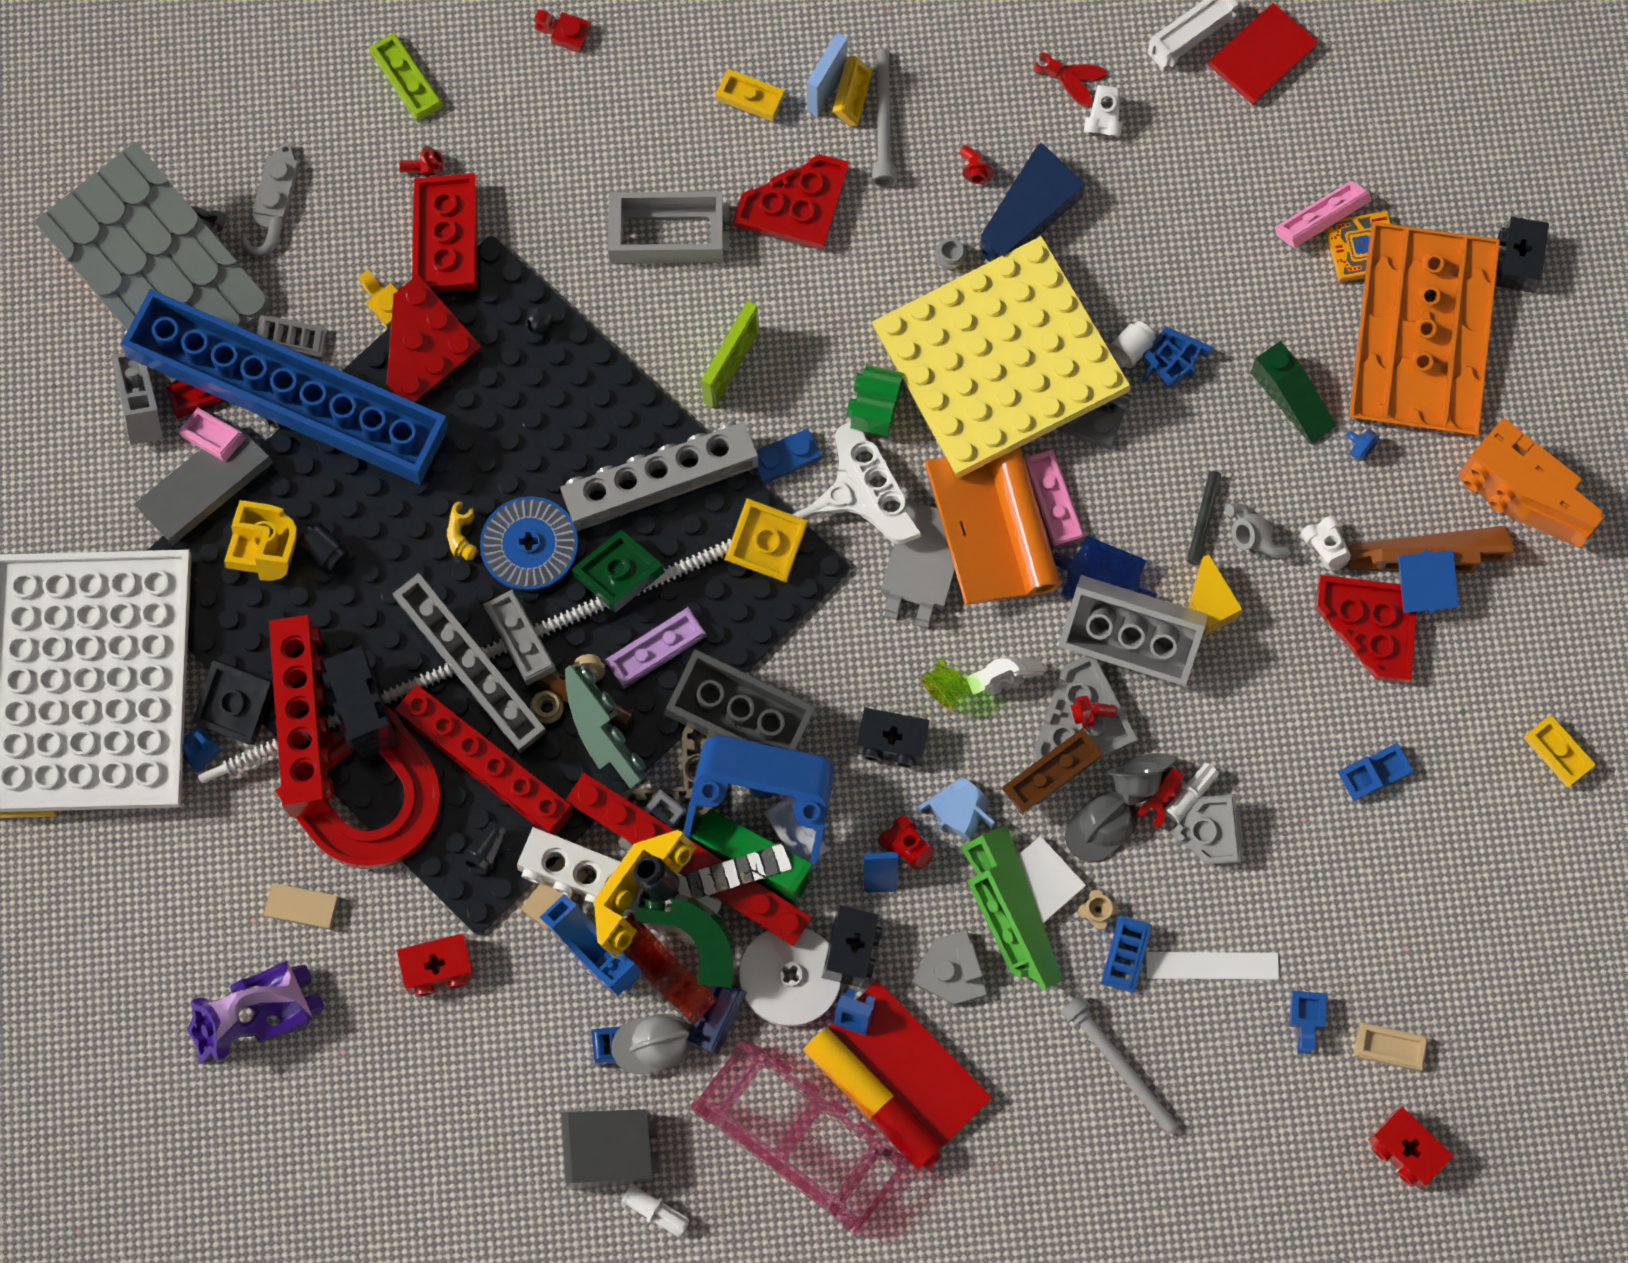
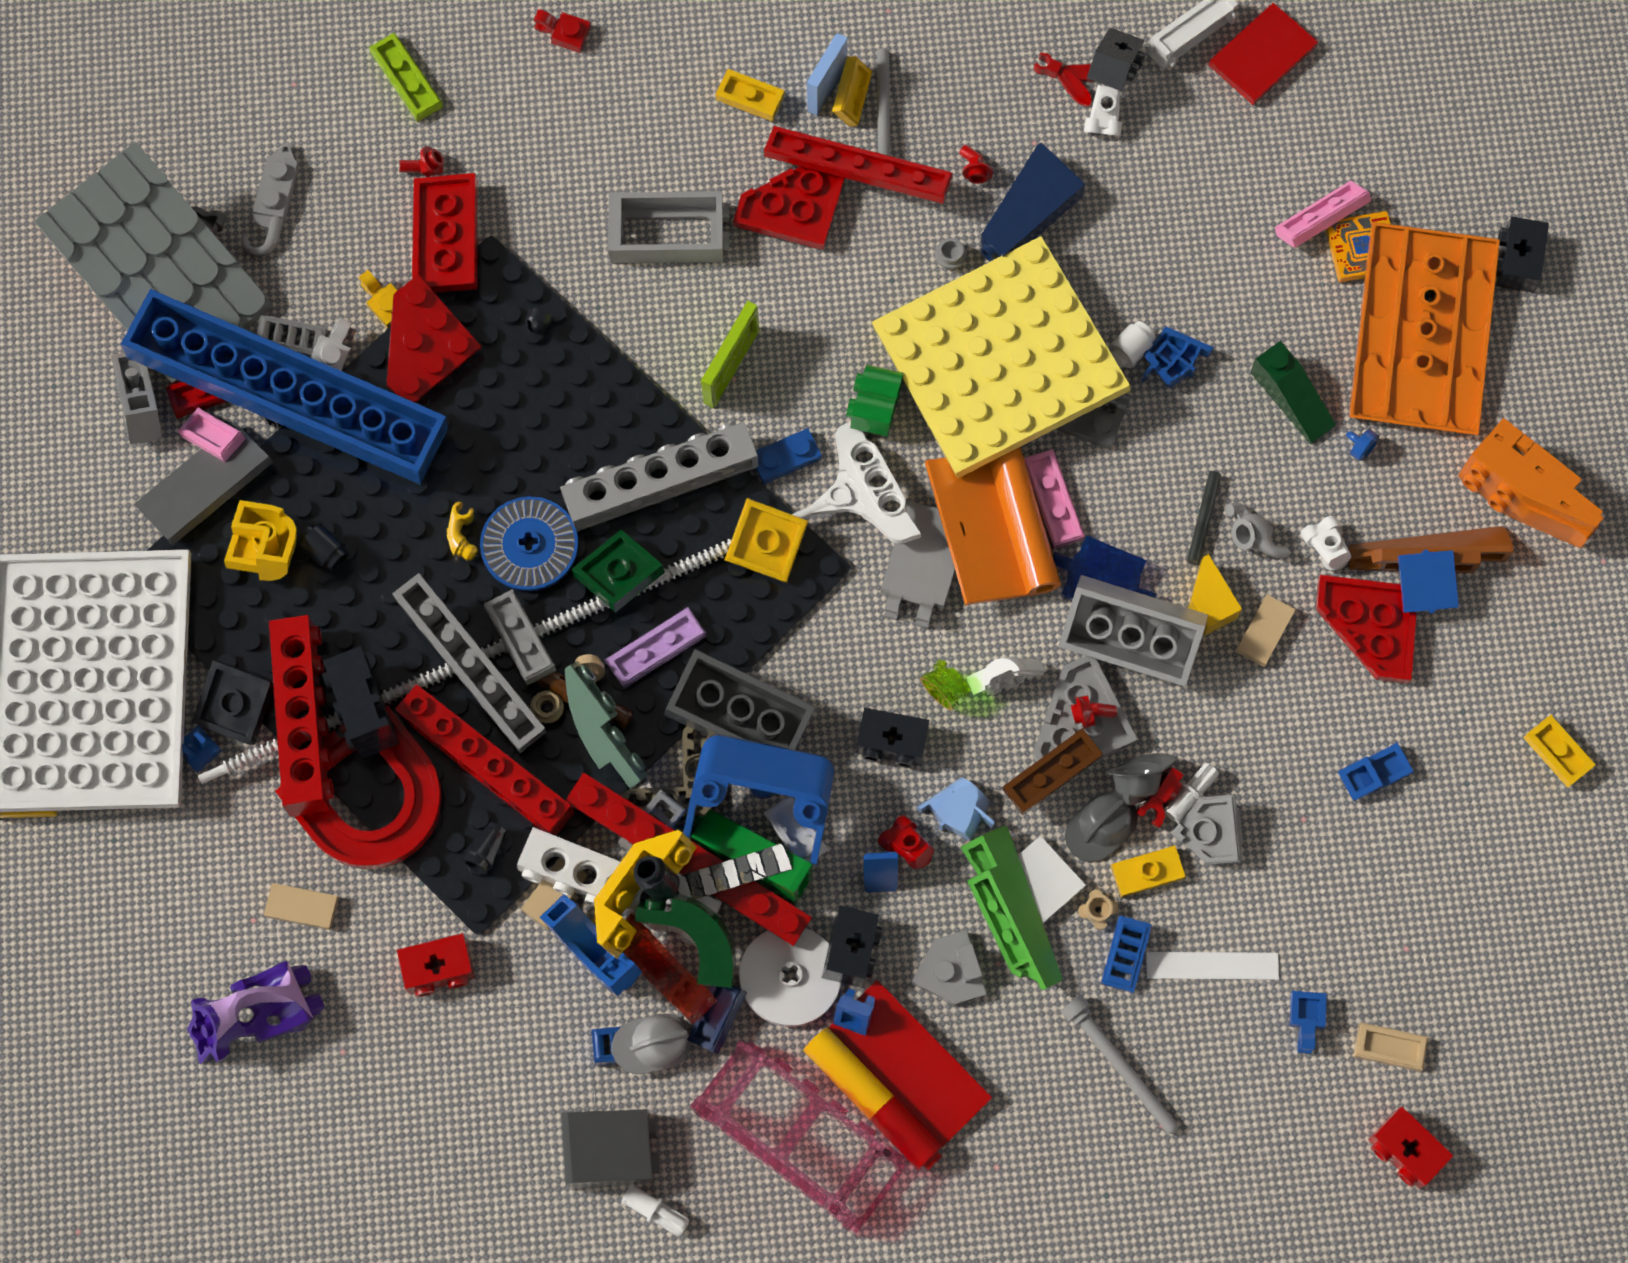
(331, 350): none -> white plate
(858, 164): none -> red tile
(1117, 59): none -> black brick
(1148, 871): none -> yellow plate
(1265, 630): none -> tan tile

